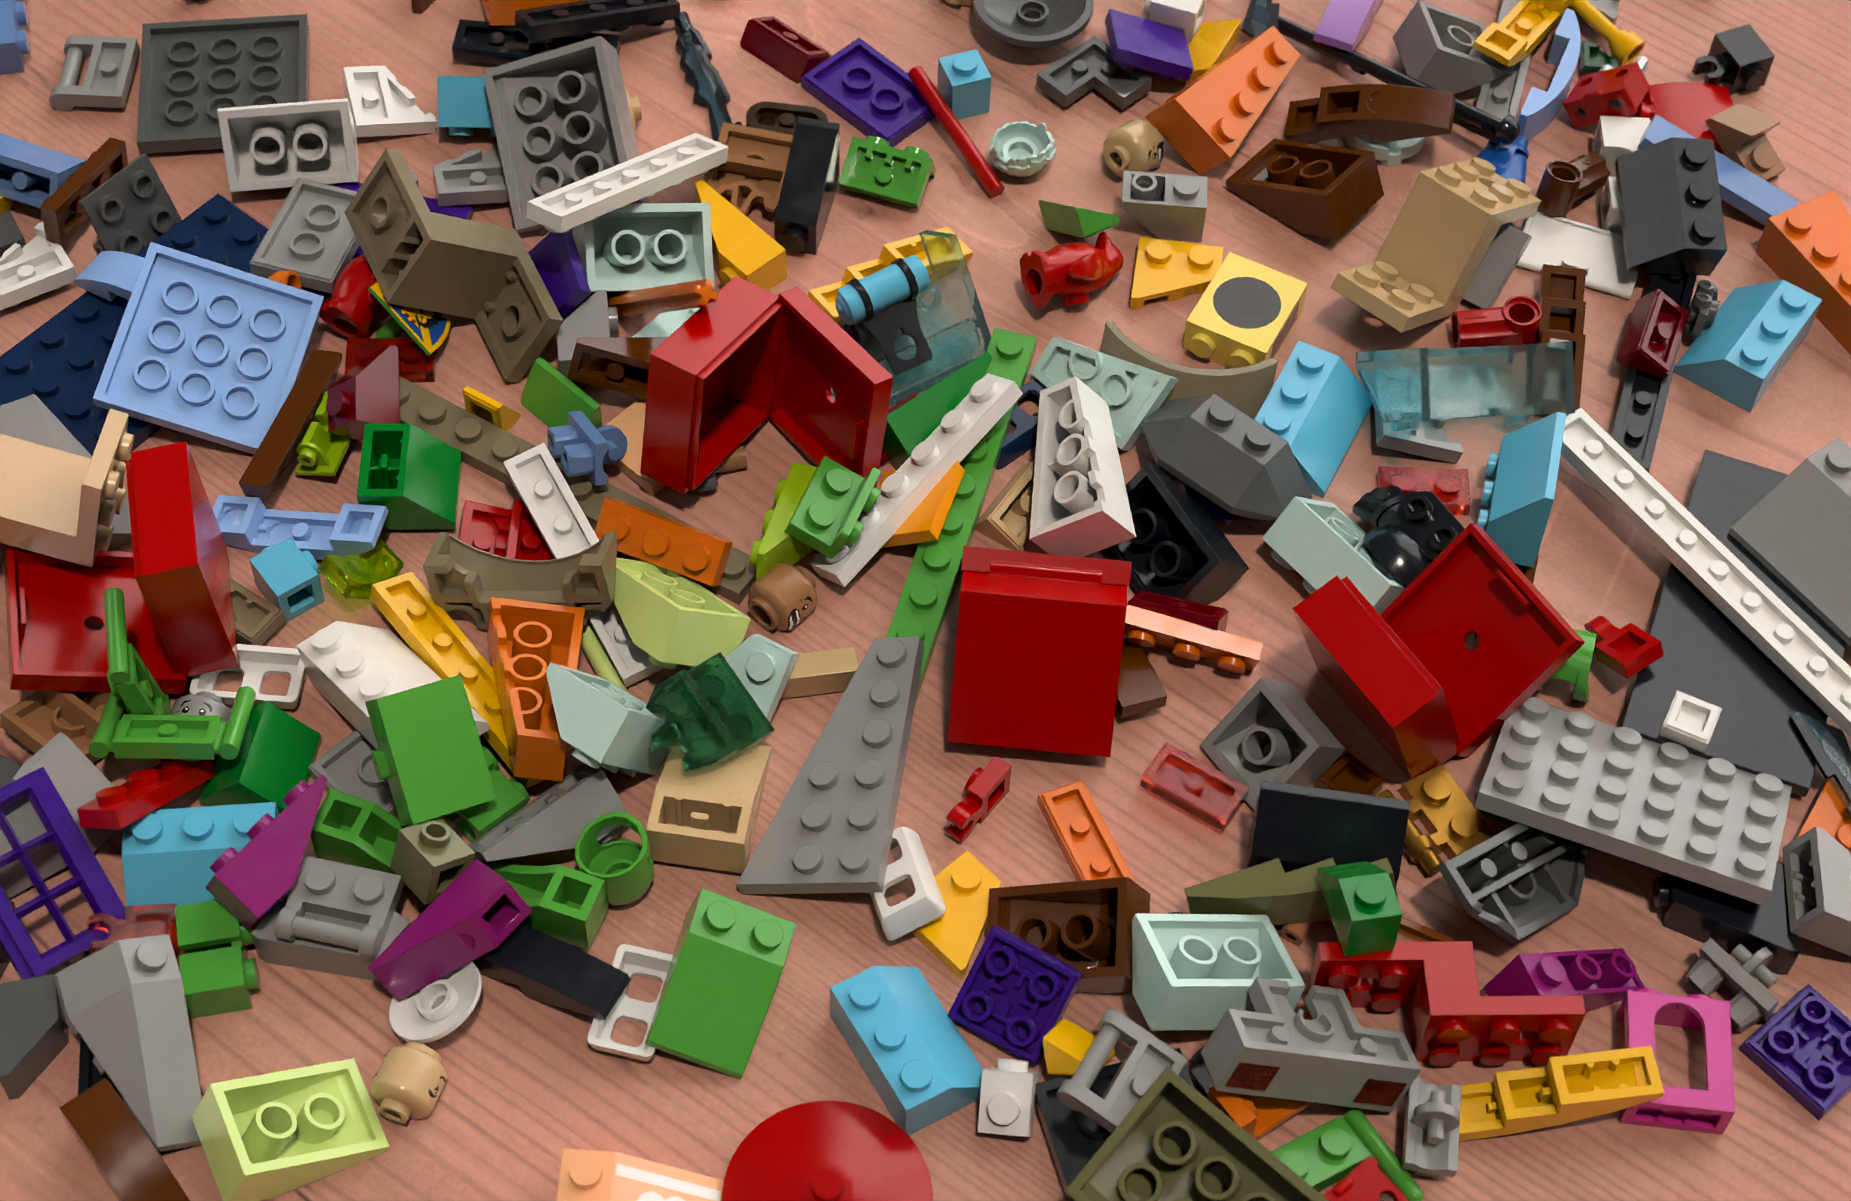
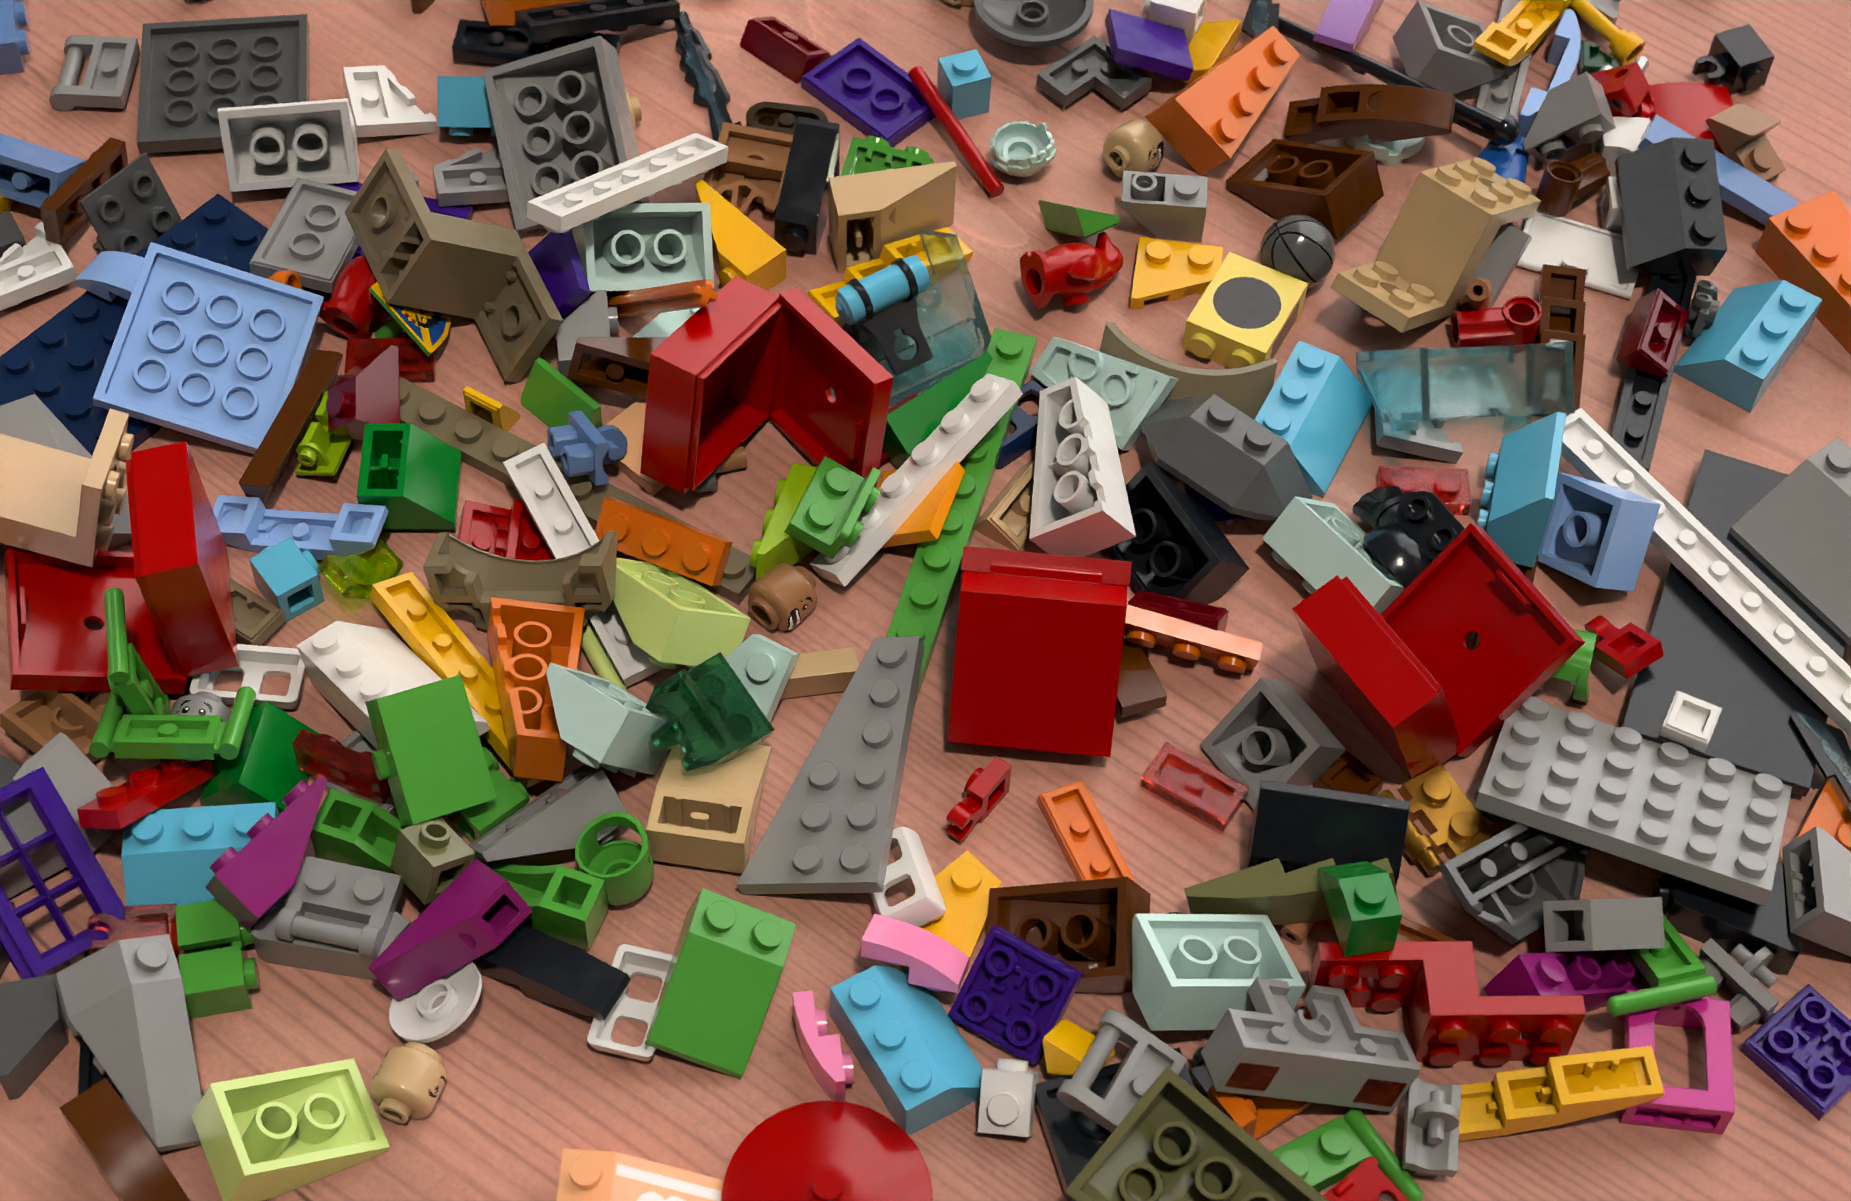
(340, 765): none -> clear red plate
(821, 1051): none -> bright pink slope
(886, 208): none -> tan slope
(929, 957): none -> bright pink slope
(1299, 248): none -> dark grey piece
(1478, 295): none -> nougat arm
(1569, 117): none -> light grey slope
(1597, 532): none -> light blue slope
(1603, 924): none -> light grey slope
(1672, 973): none -> bright green plate

